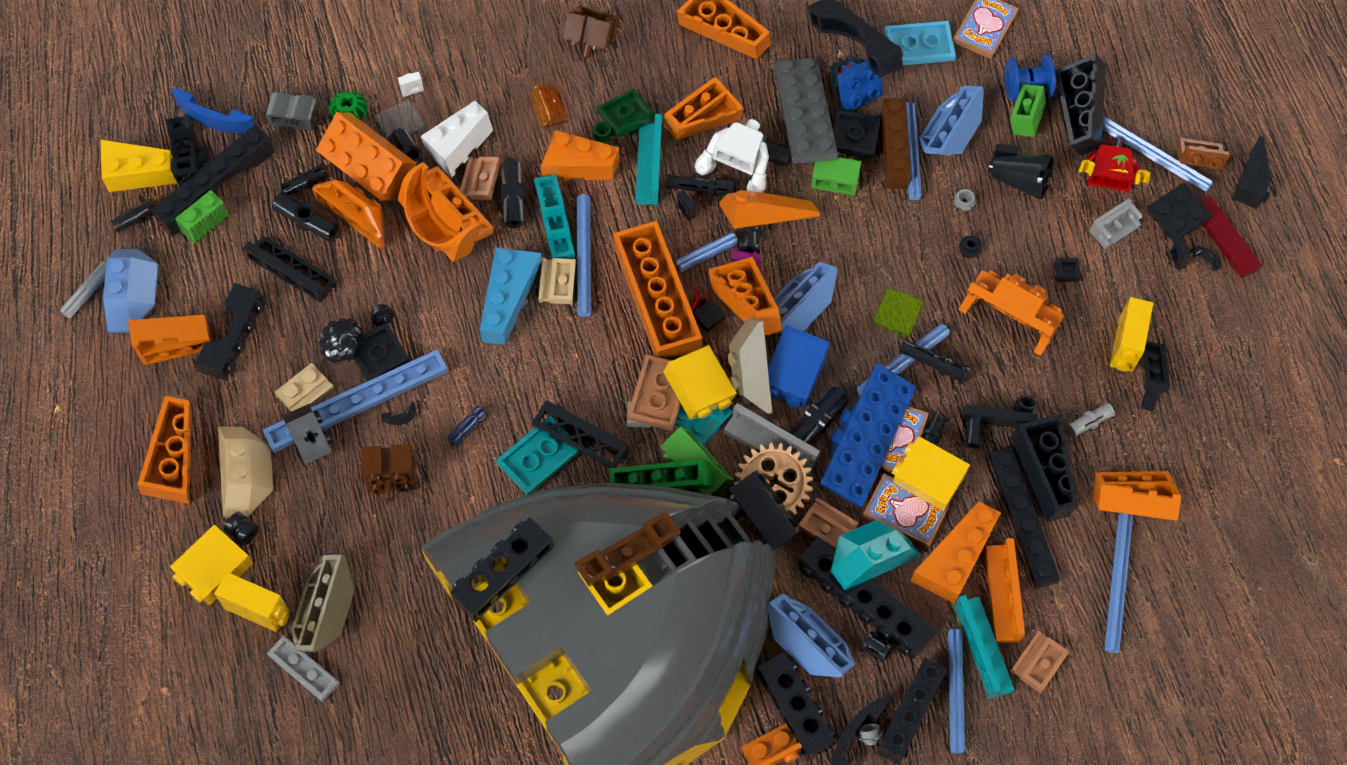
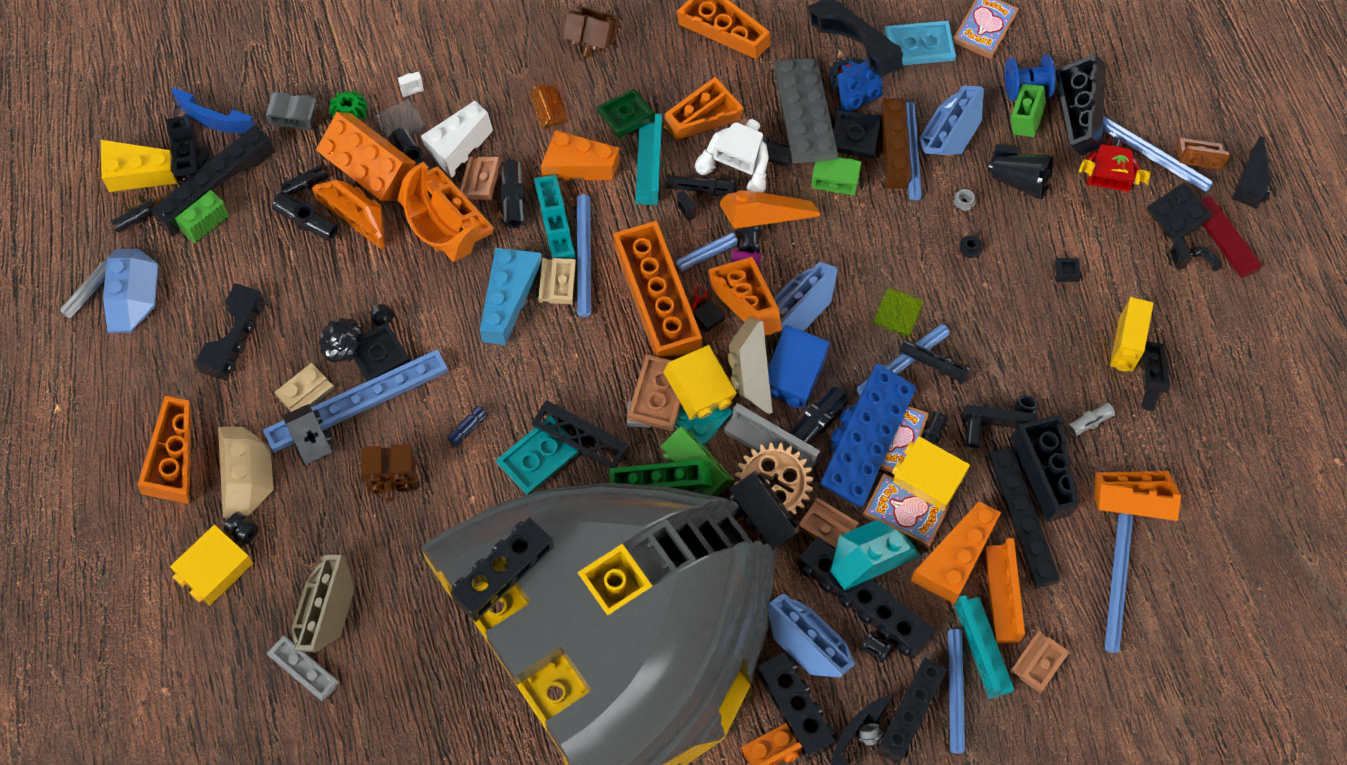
(168, 337): orange wedge -> none
(252, 602): yellow brick -> none
(288, 272): black fence -> none
(400, 418): black piece -> none
(602, 127): dark green plate -> none
(628, 551): reddish brown slope -> none
(1018, 302): orange piece -> none
(1116, 224): light grey hinge -> none

